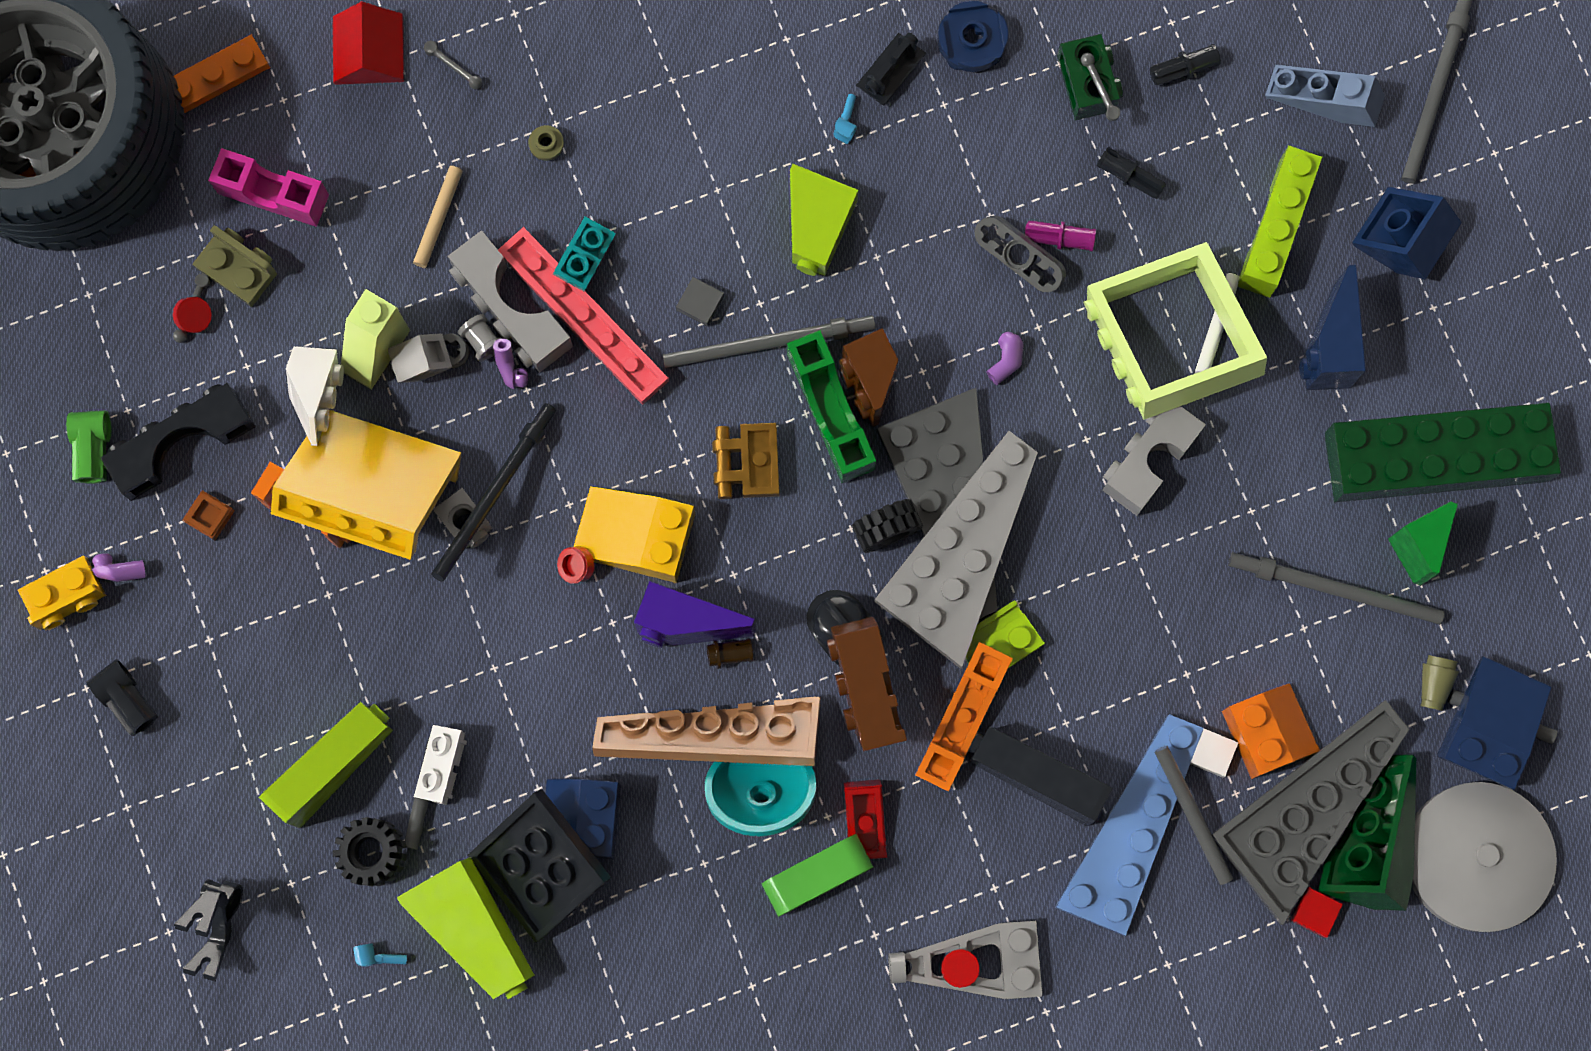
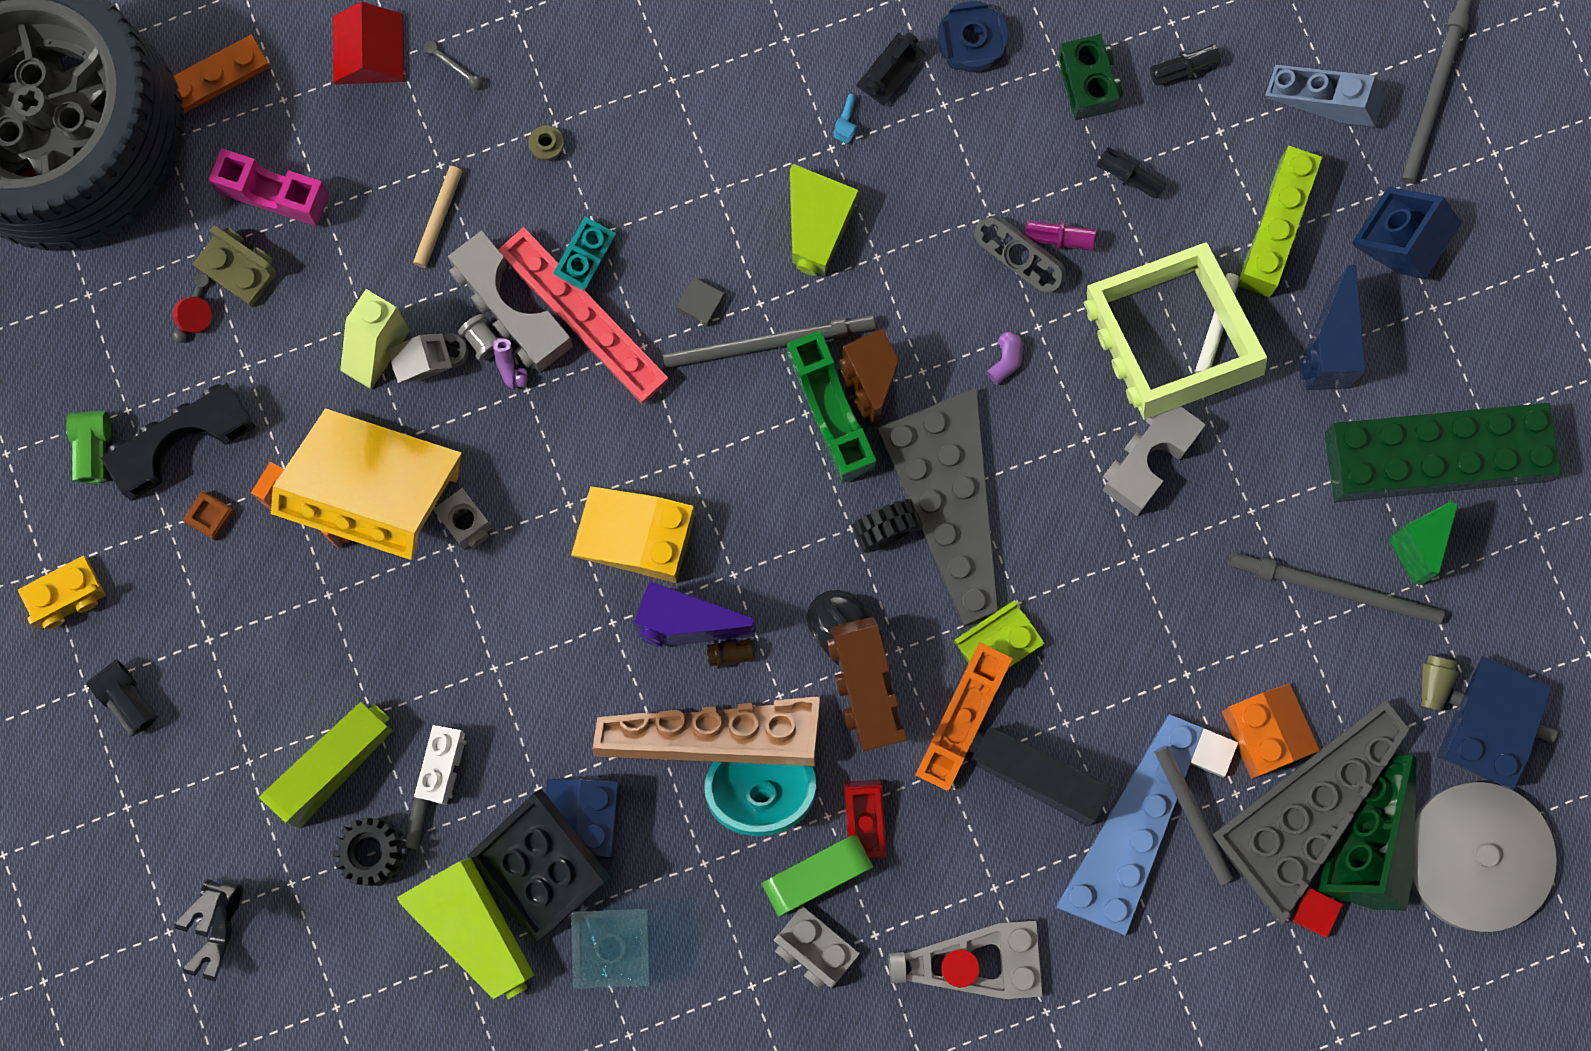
(117, 572): medium lavender arm -> none
(312, 387): white slope -> none
(366, 956): dark azure hand -> none
(529, 437): black bar -> none
(575, 564): tile -> none
(611, 948): none -> clear light blue brick
(759, 460): pearl gold plate -> none
(815, 948): none -> light grey bracket
(953, 566): light grey wing -> none
(1112, 112): dark grey hinge -> none

